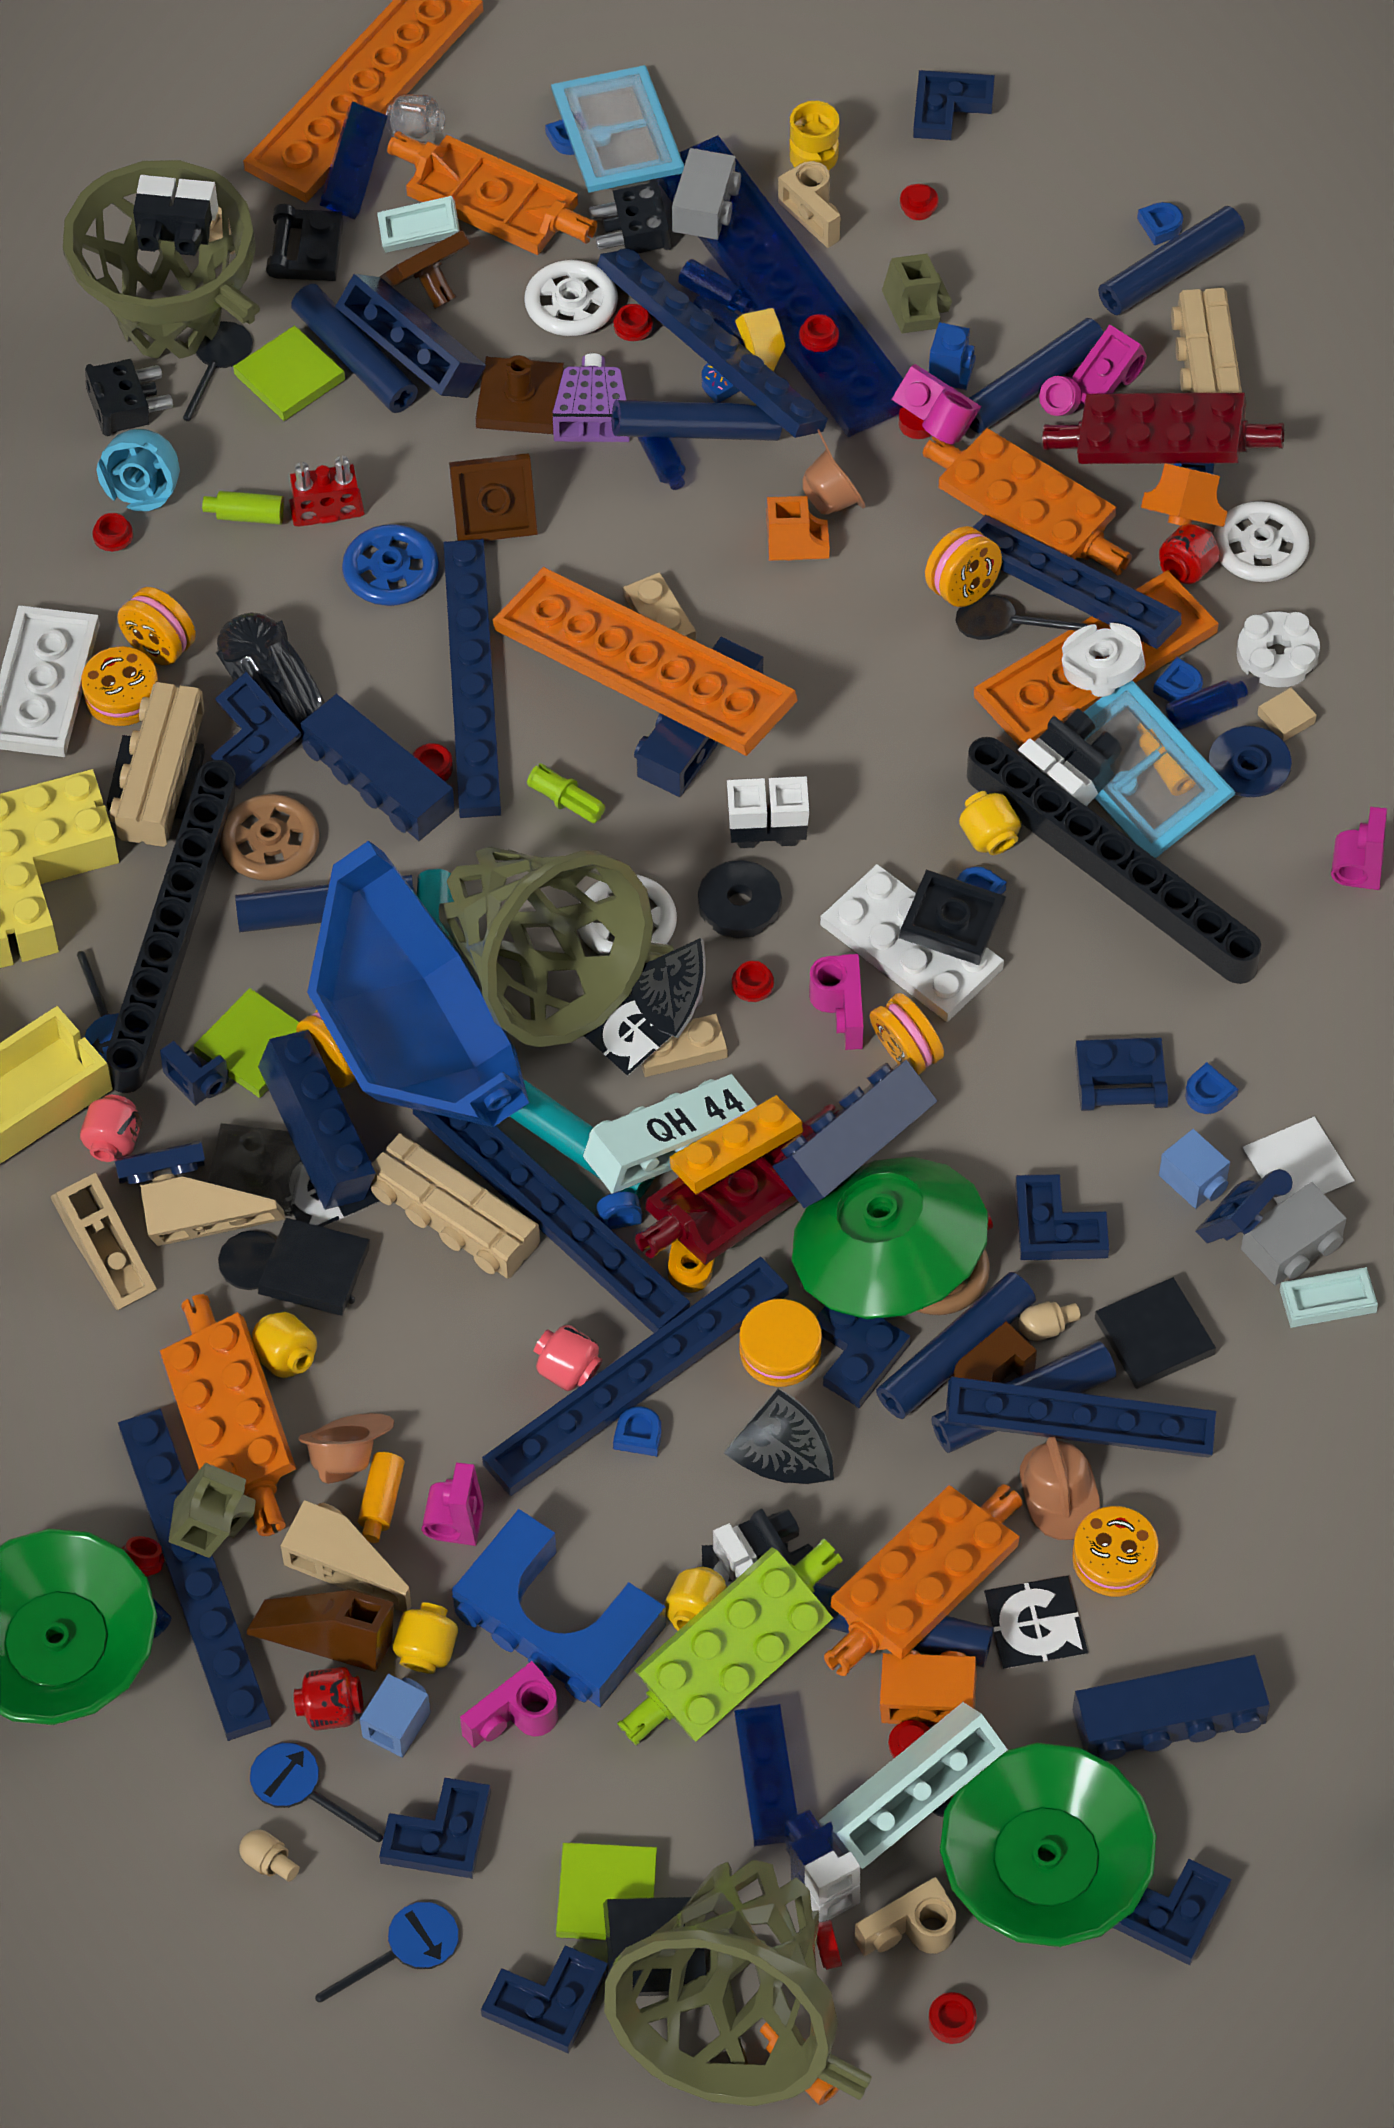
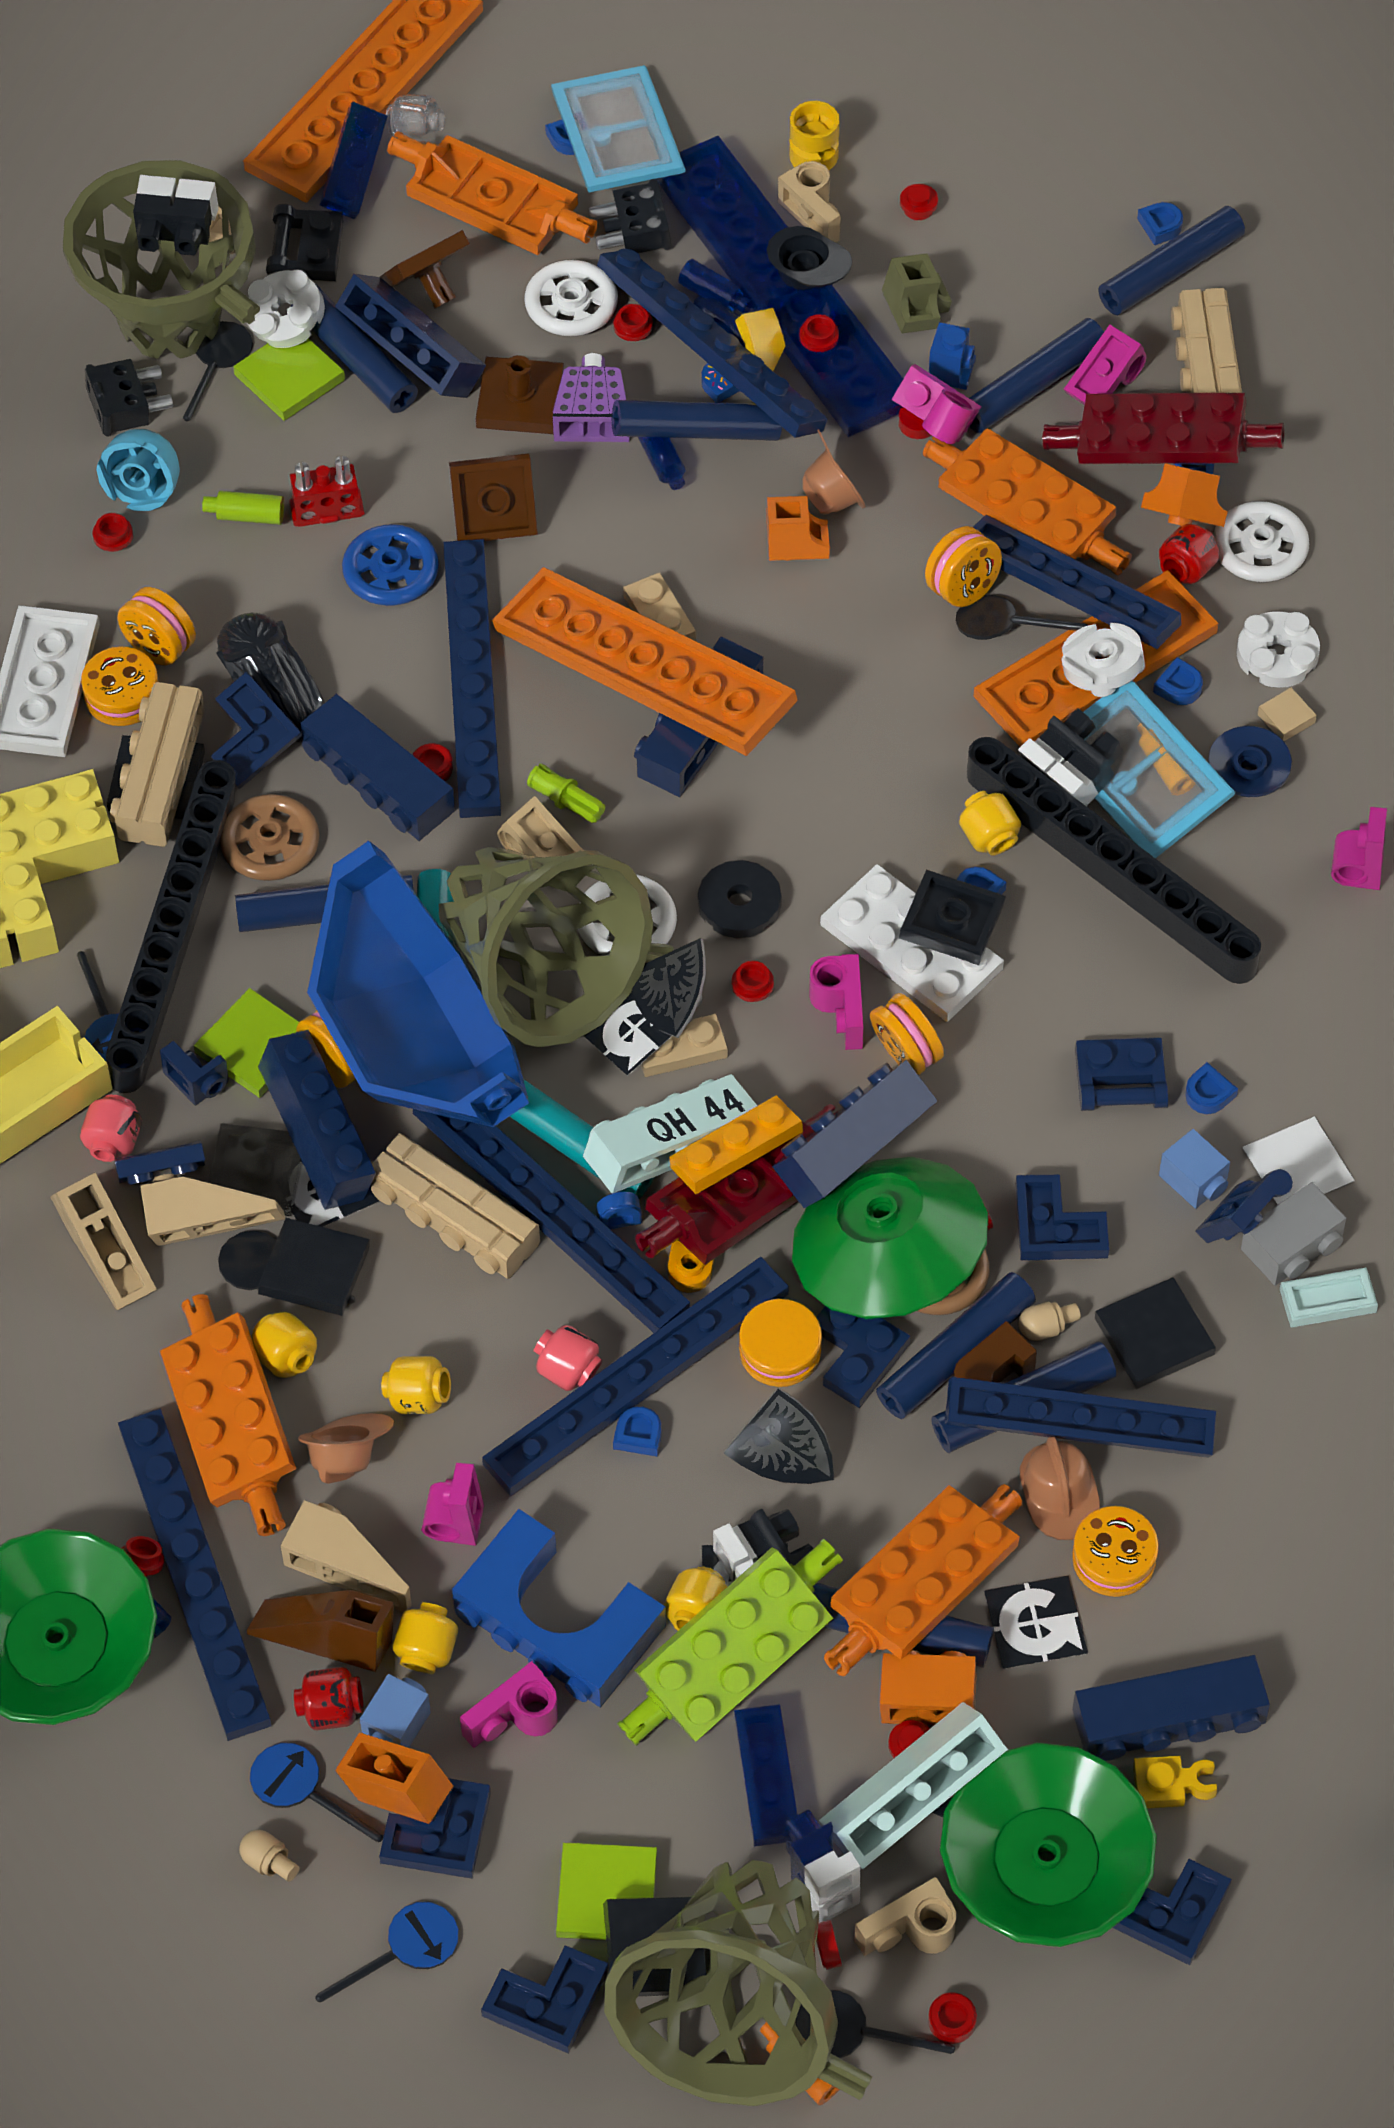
(210, 1510): olive brick -> none
(281, 288): none -> white plate
(380, 1494): light orange cylinder -> none
(394, 1778): none -> orange brick
(416, 1385): none -> yellow head
(418, 224): light aqua tile -> none
(536, 833): none -> tan plate
(705, 194): light grey brick -> none
(779, 821): white hips -> none
(807, 258): none -> black piece
(853, 2028): none -> black piece
(945, 93): dark blue plate -> none
(1060, 396): dark pink tile -> none
(1165, 1781): none -> yellow plate
(1205, 703): clear blue cylinder -> none

